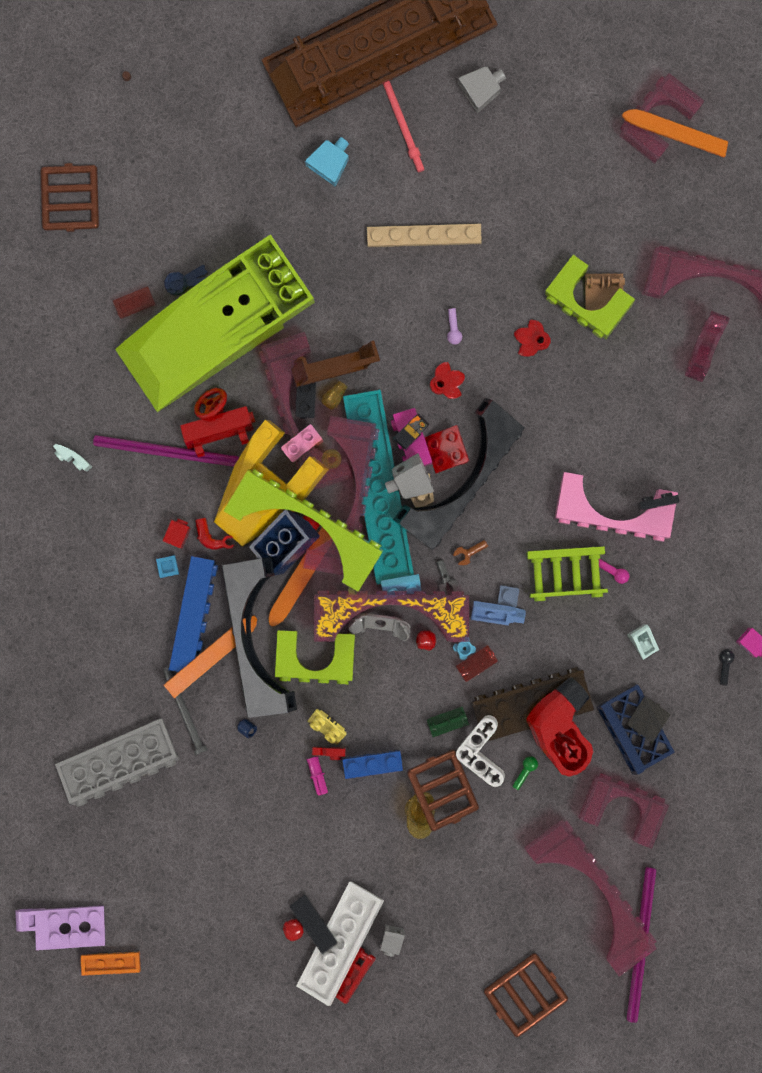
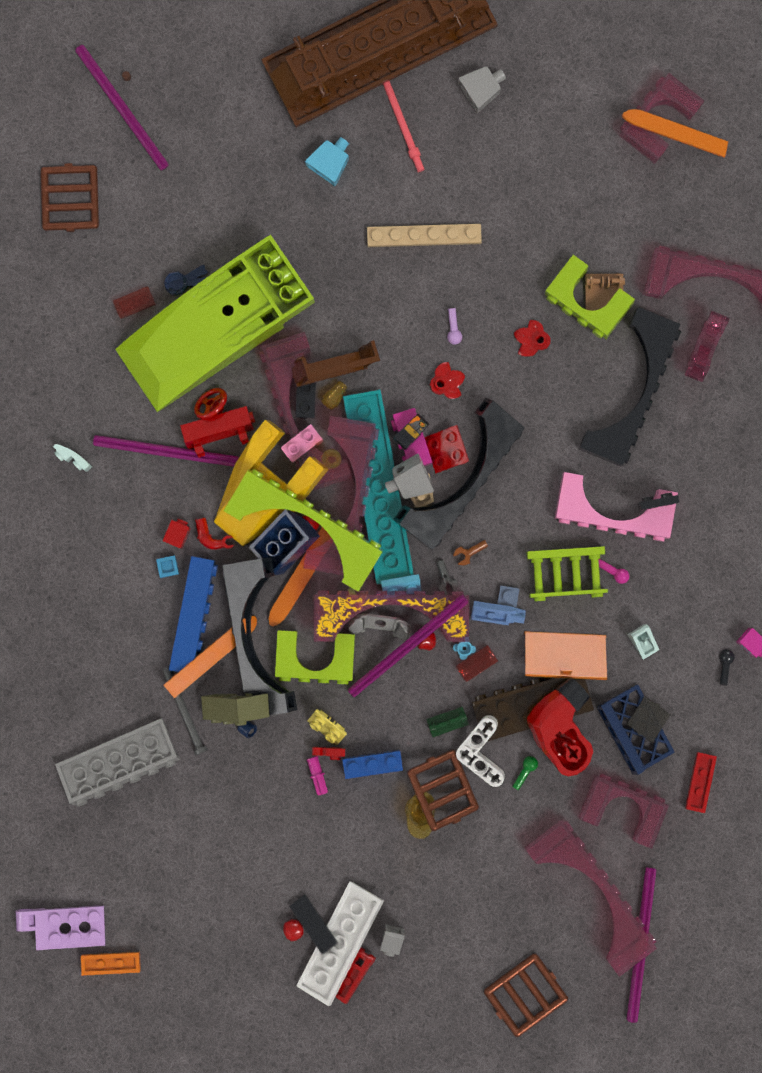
(121, 107): none -> magenta axle
(234, 708): none -> olive wedge
(408, 645): none -> magenta axle
(566, 652): none -> orange container
(656, 338): none -> black arch
(700, 782): none -> red plate

